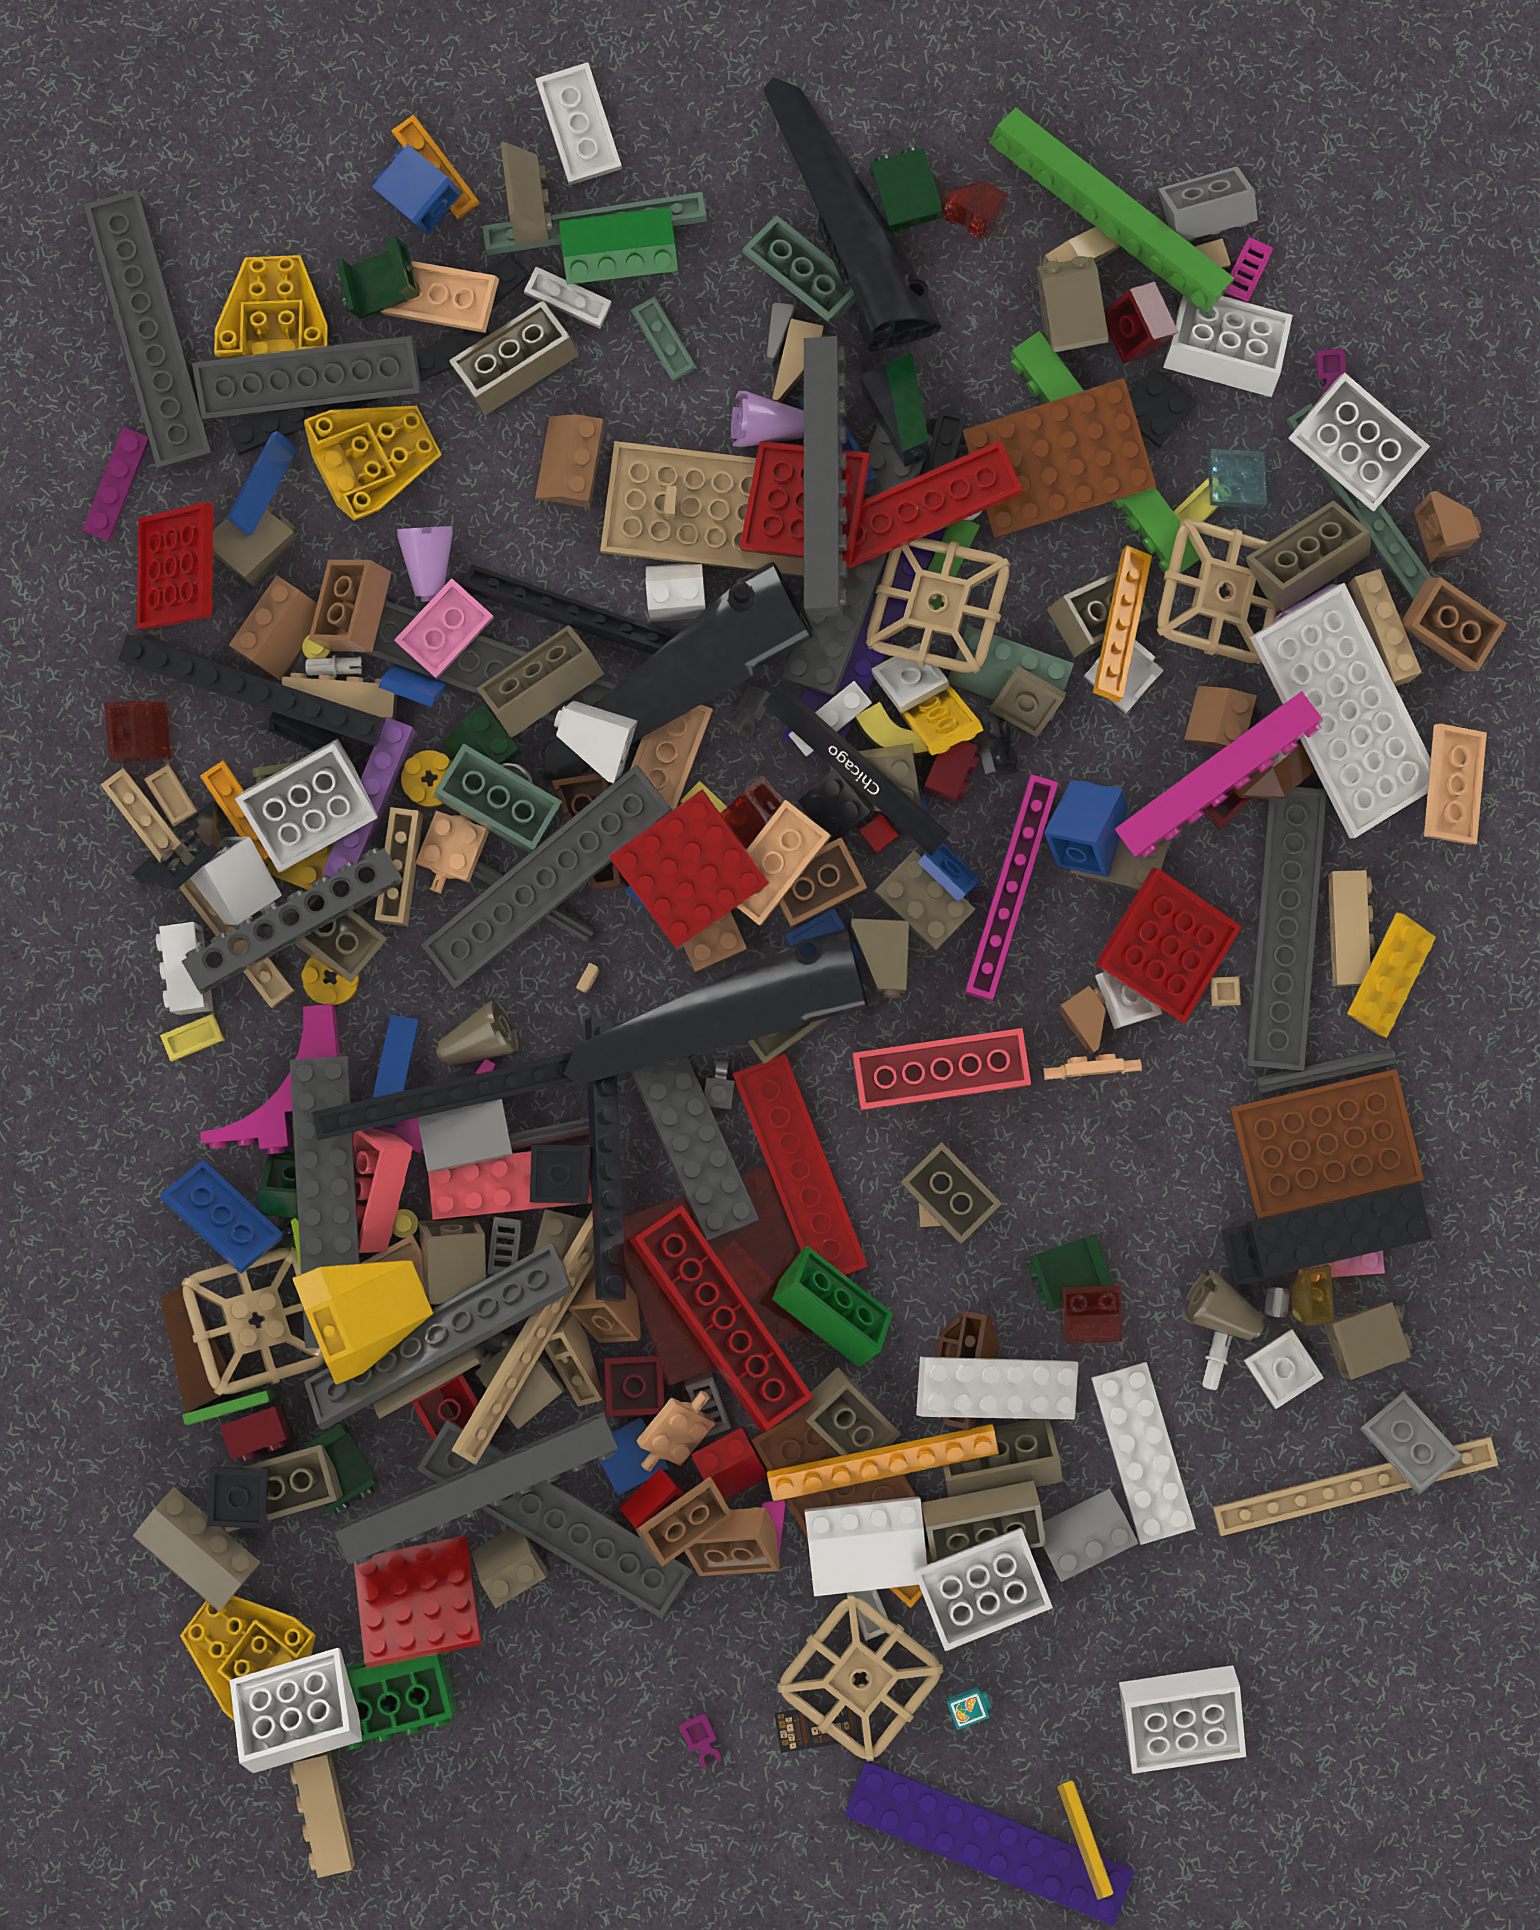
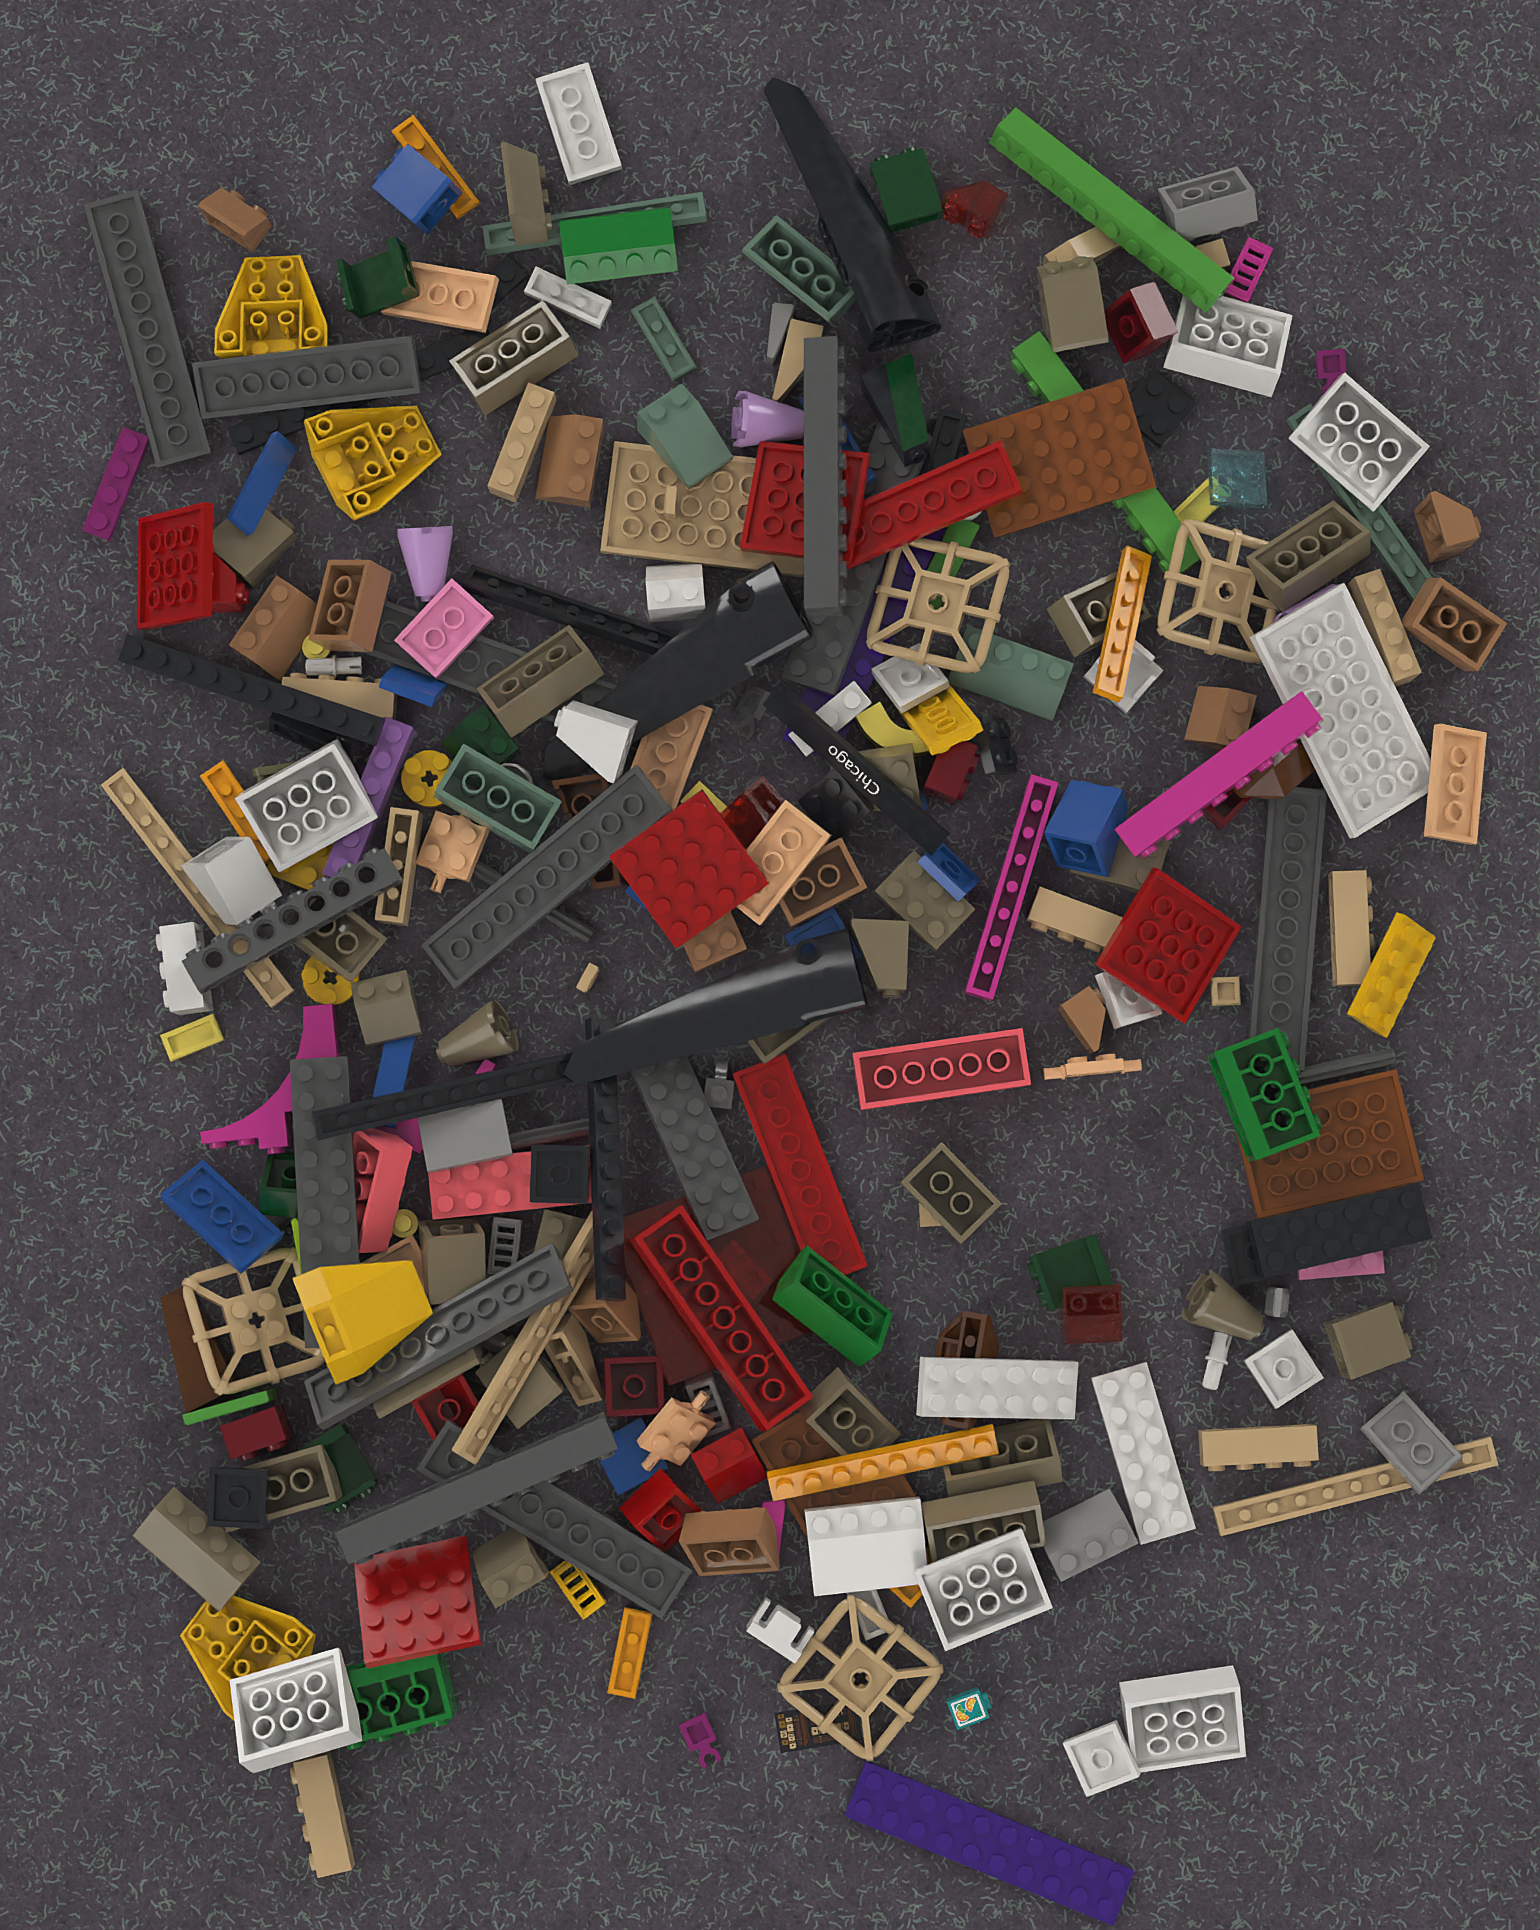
(137, 731): clear red slope -> none
(171, 796): tan tile -> none
(186, 859): black wing -> none
(227, 589): none -> red slope
(235, 218): none -> medium nougat slope
(386, 1008): none -> dark tan slope
(522, 442): none -> tan brick
(584, 1612): none -> yellow slope
(629, 1652): none -> light orange tile
(683, 436): none -> sand green slope
(684, 1522): medium nougat slope -> none
(779, 1630): none -> white panel
(878, 833): red tile -> none
(1027, 701): dark tan plate -> none
(1072, 919): none -> tan brick
(1085, 1840): yellow tile -> none
(1101, 1758): none -> white plate
(1245, 1099): none -> green brick
(1258, 1445): none -> tan brick
(1313, 1296): clear yellow slope -> none

